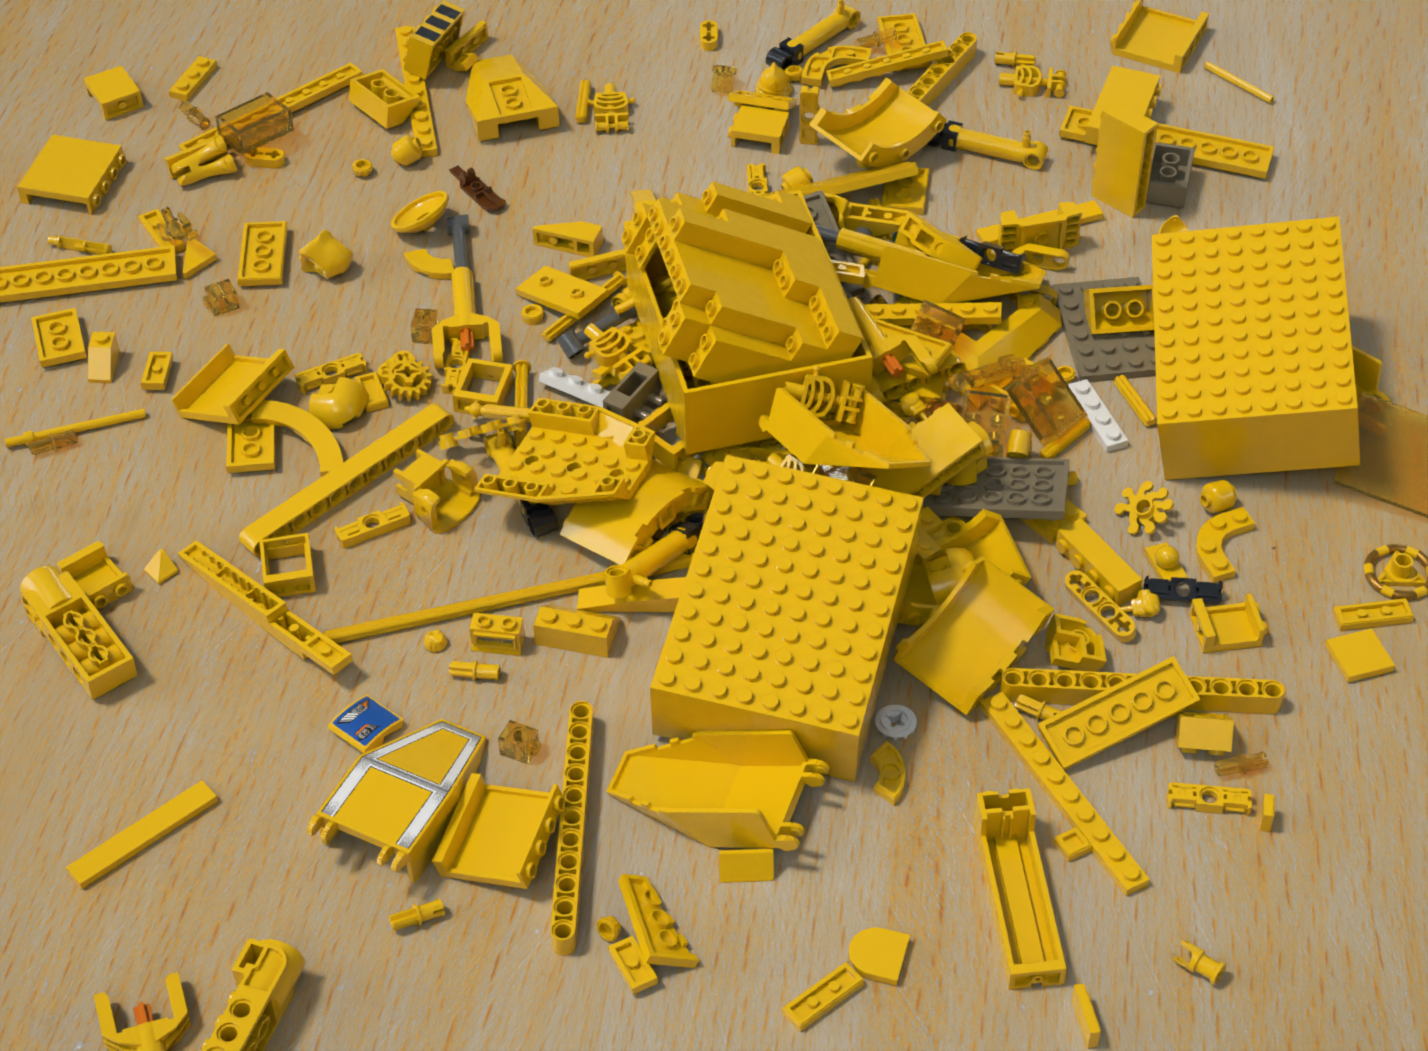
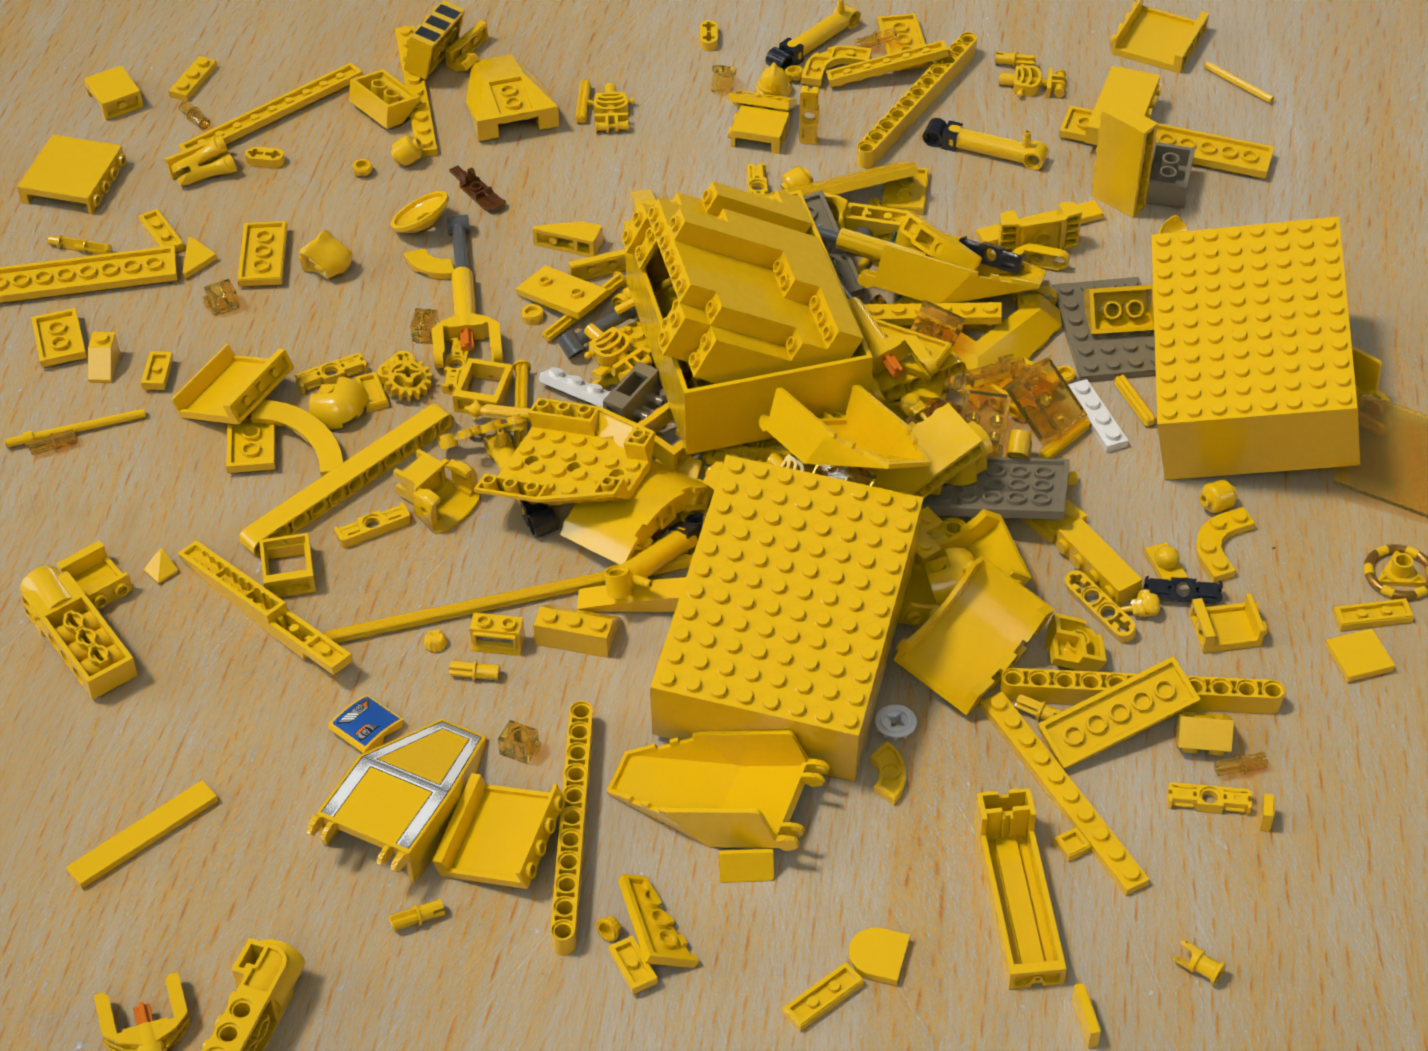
(175, 227): clear yellow piece -> none
(254, 123): clear yellow piece -> none
(807, 393): yellow torso -> none
(849, 272): yellow plate -> none
(884, 128): yellow panel -> none
(1145, 508): yellow animal -> none

